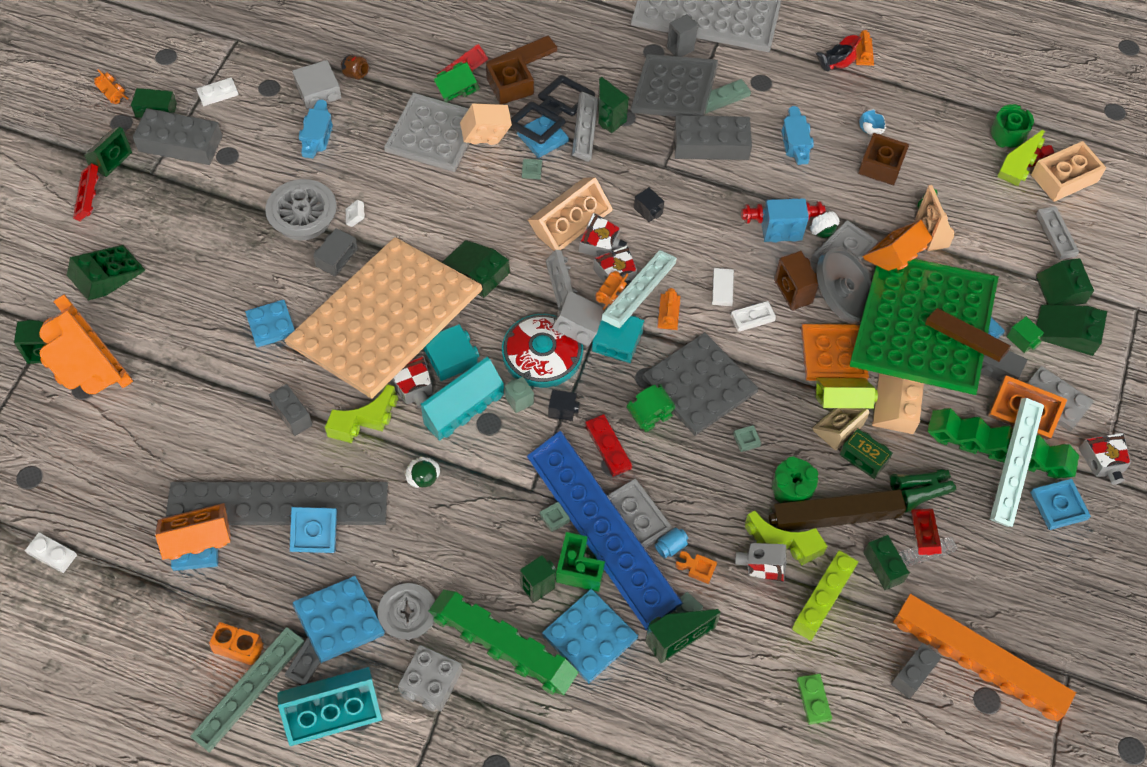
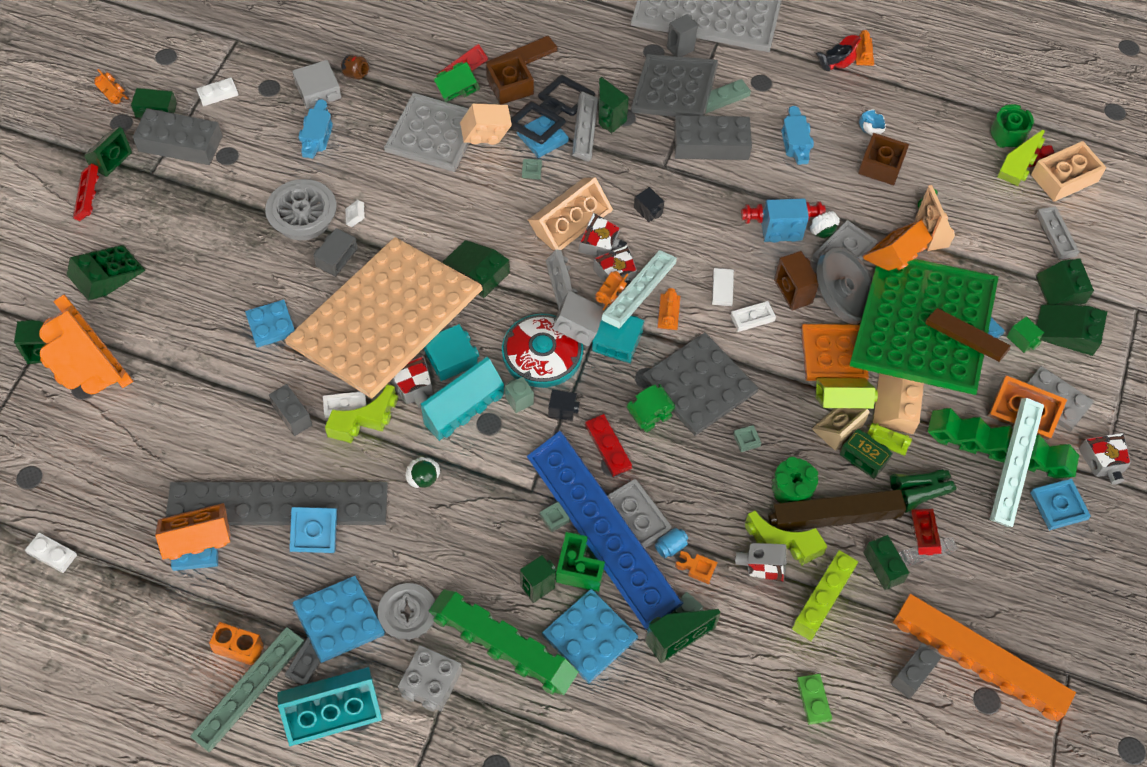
(343, 402): none -> white plate
(893, 440): none -> lime hinge
(1010, 365): dark grey piece -> none

